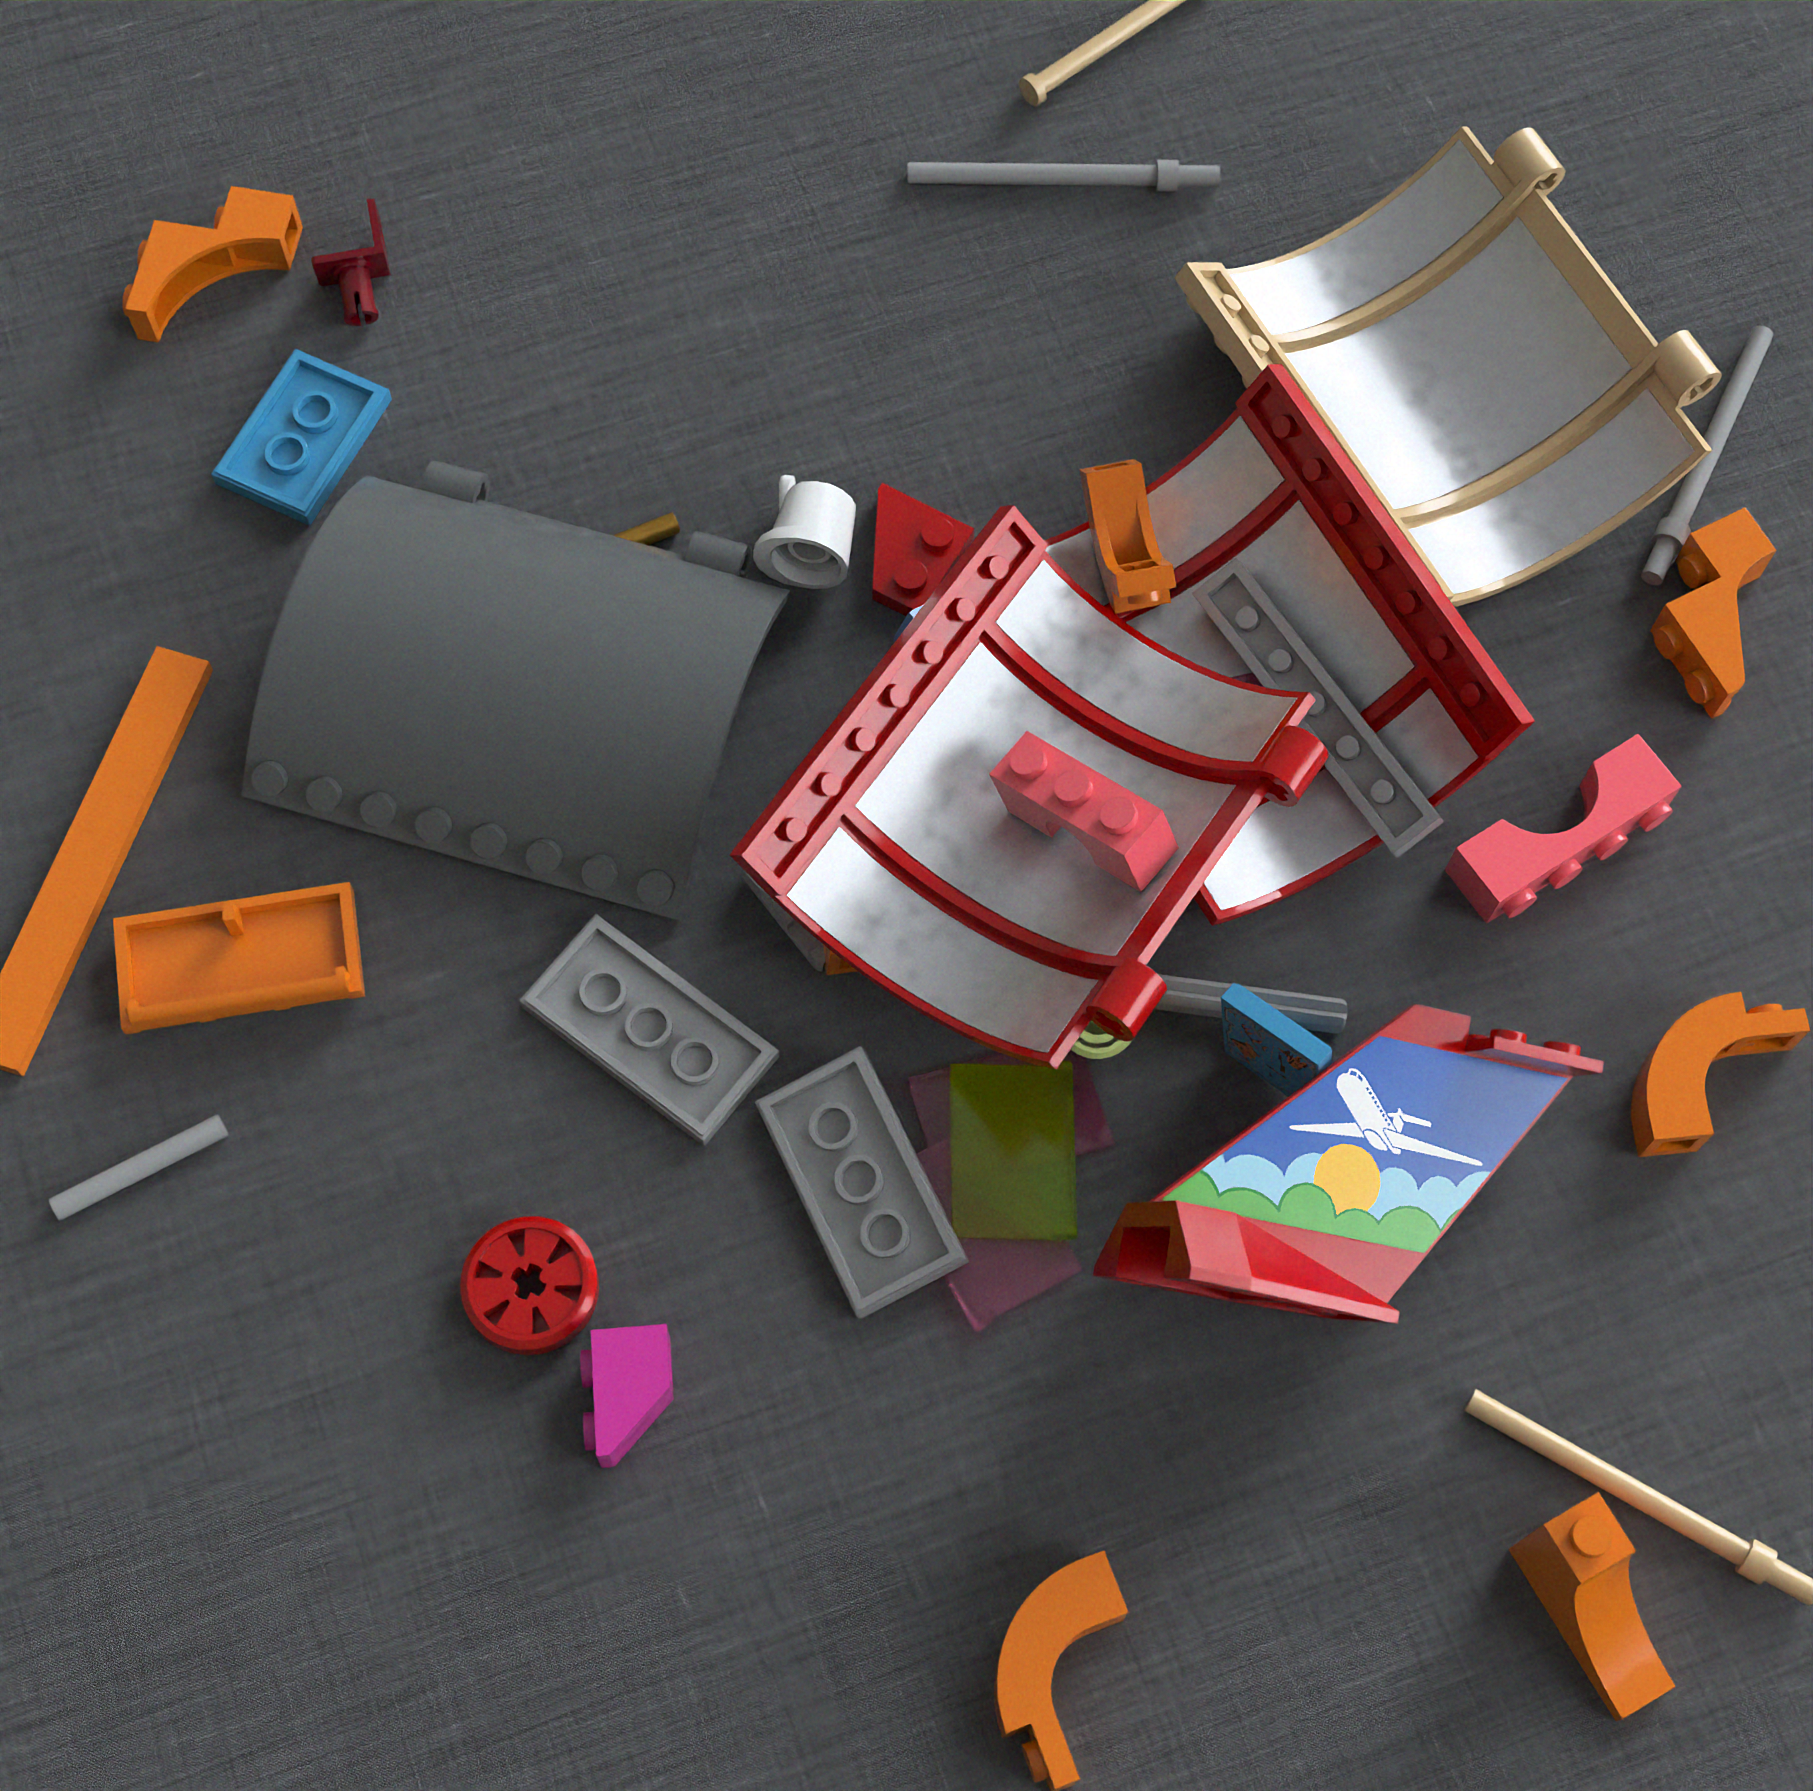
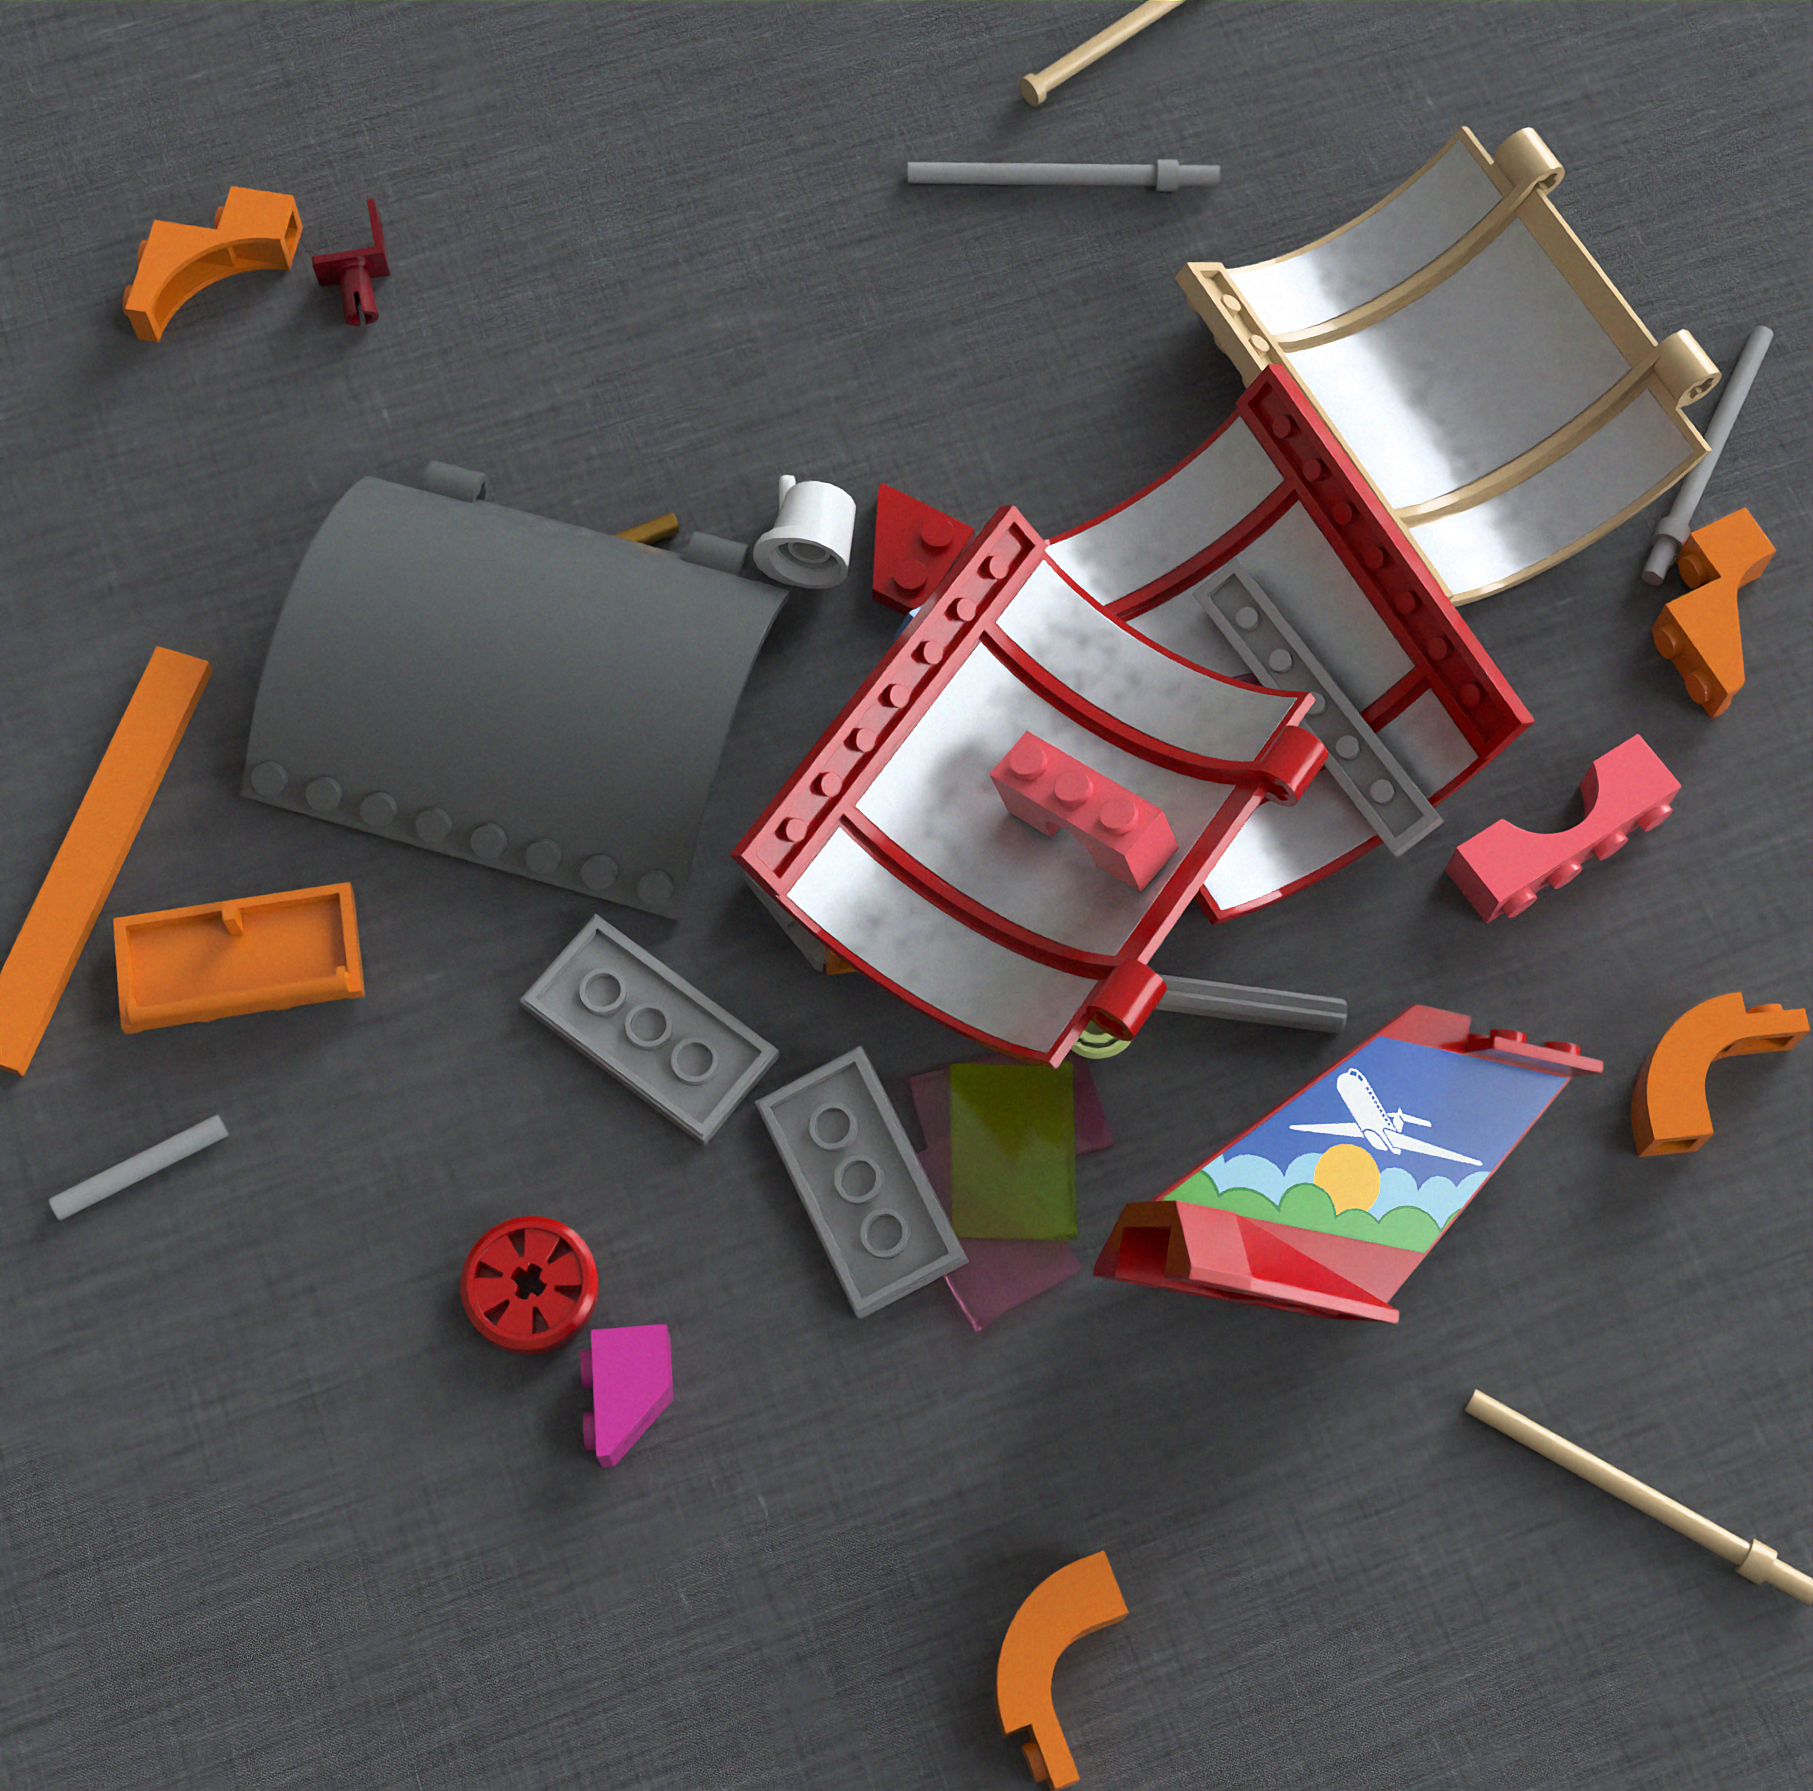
(302, 437): dark azure tile -> none
(1124, 537): orange arch -> none
(1270, 1041): dark azure tile -> none
(1583, 1582): orange arch -> none

